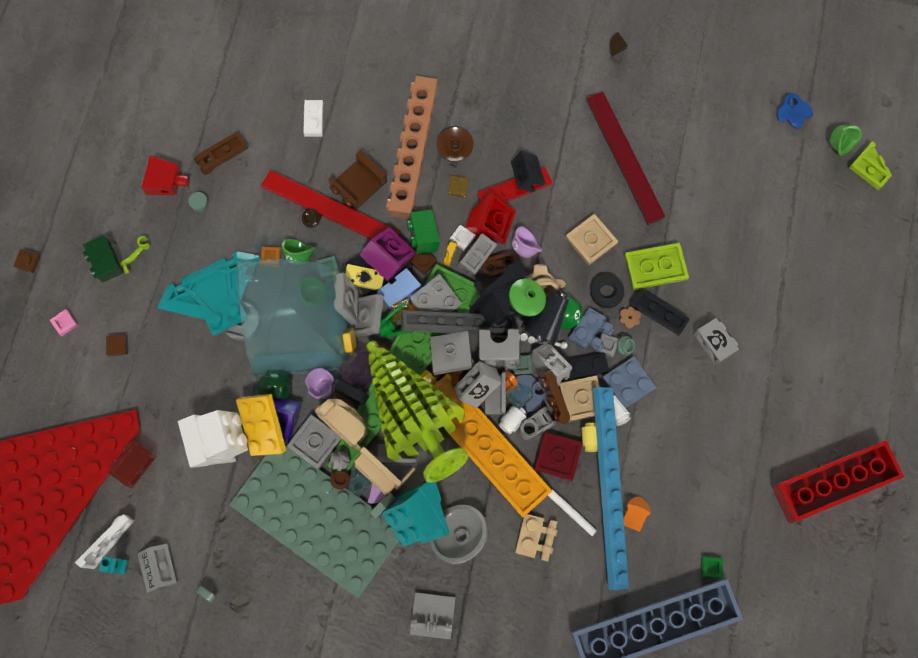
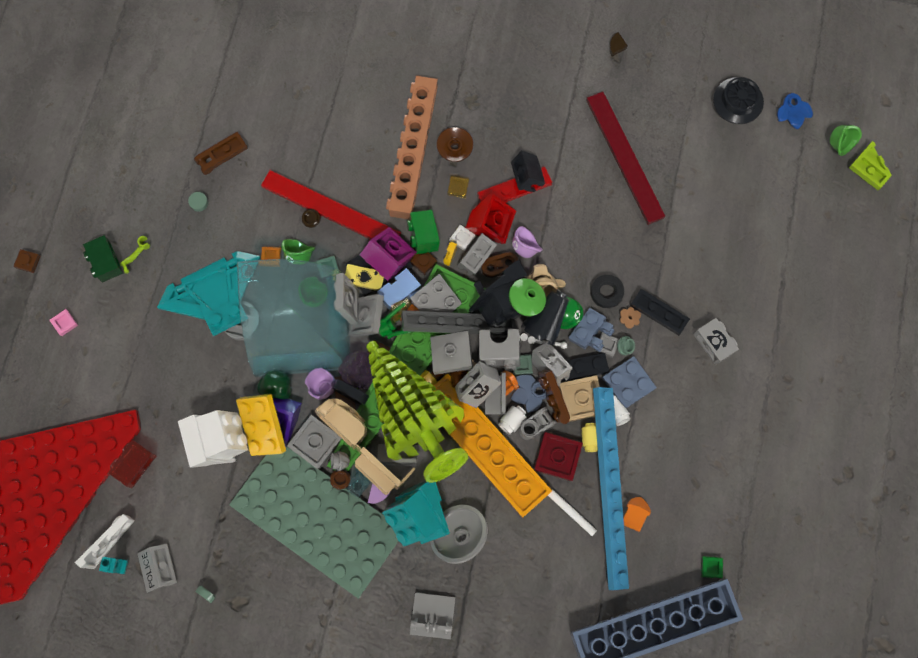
(116, 345): reddish brown tile -> none
(163, 177): red torso -> none
(313, 118): white plate -> none
(349, 340): yellow tile -> none
(358, 181): reddish brown panel -> none
(382, 505): sand green tile -> none
(519, 396): clear light blue tile -> none
(530, 534): tan plate -> none
(591, 239): tan plate -> none
(656, 266): lime plate -> none
(738, 100): none -> black wheel
(838, 482): red brick -> none

